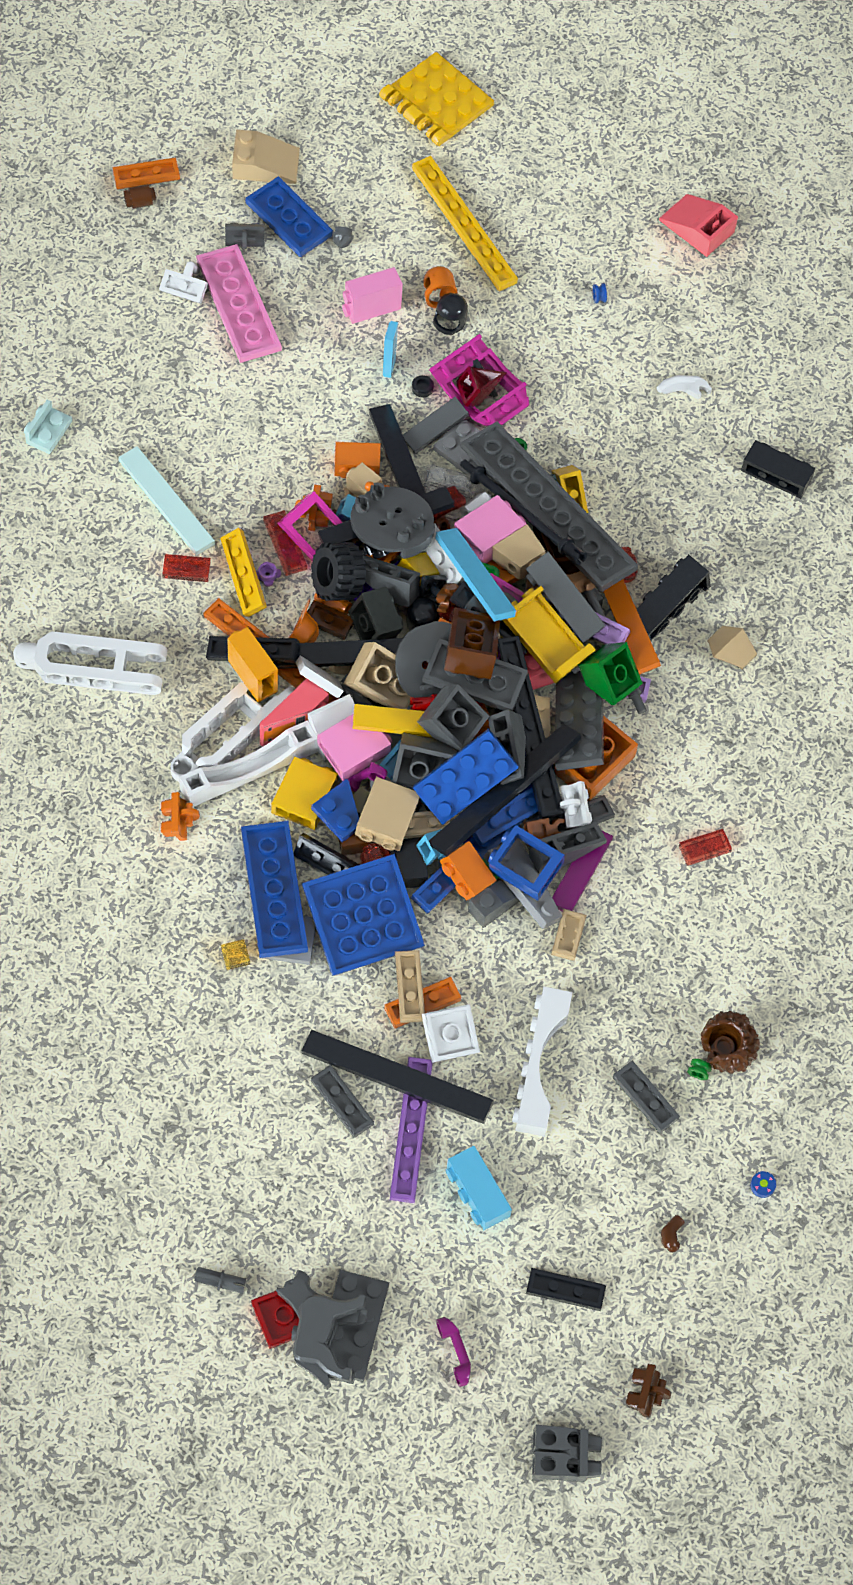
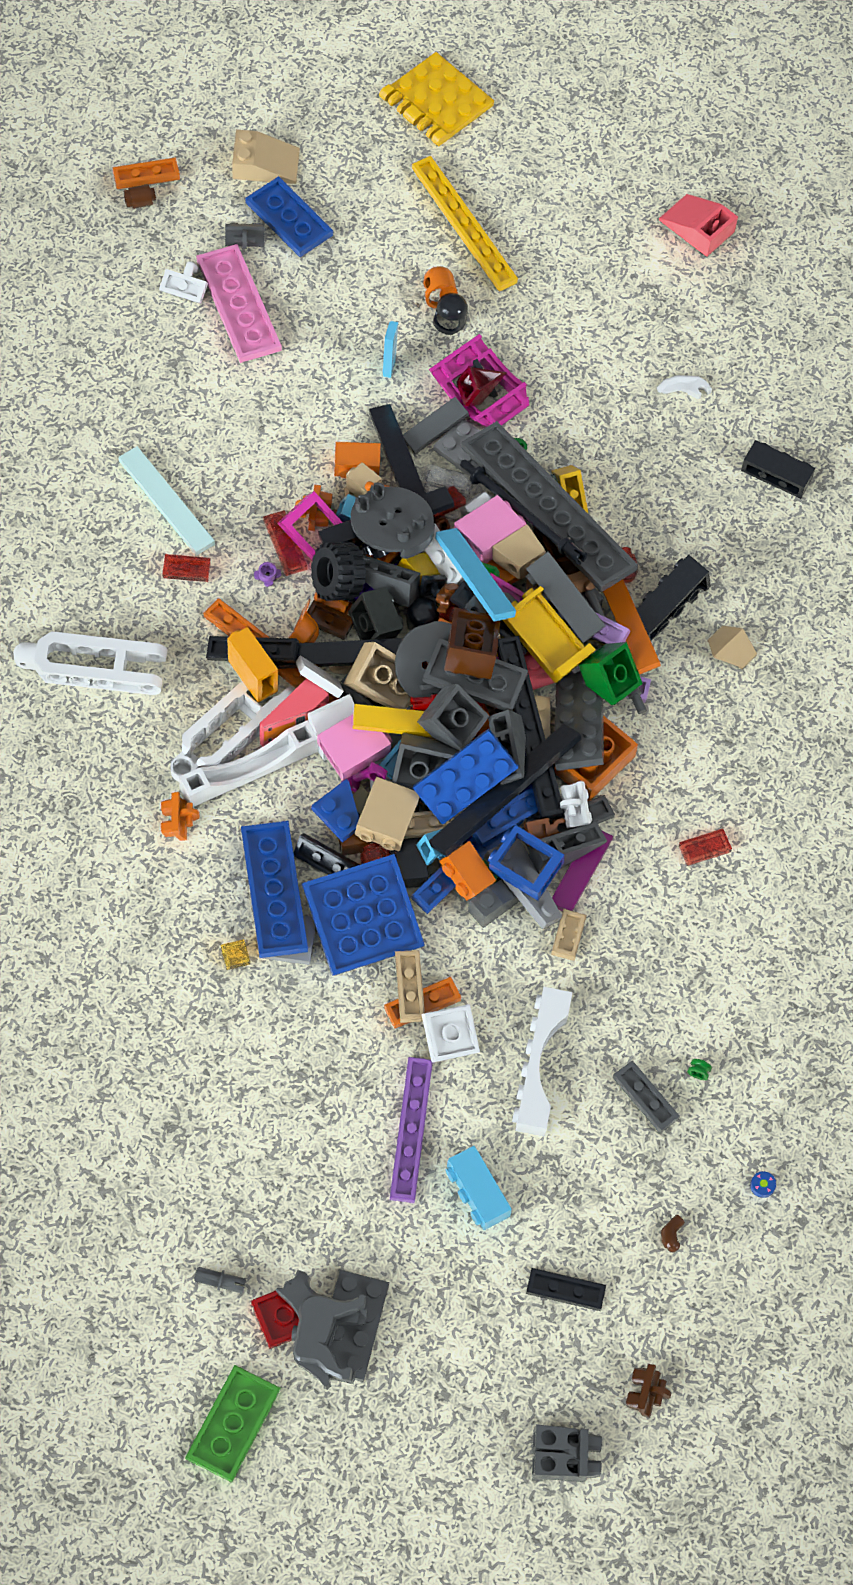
(46, 427): light aqua bracket -> none
(233, 1423): none -> bright green tile
(243, 572): yellow plate -> none
(300, 789): yellow brick -> none
(342, 236): dark grey plate -> none
(342, 1101): dark grey tile -> none
(372, 295): bright pink brick -> none
(397, 1076): black tile -> none
(422, 386): black tile -> none
(448, 1329): magenta bar -> none
(599, 293): blue bush -> none
(730, 1042): reddish brown hair -> none

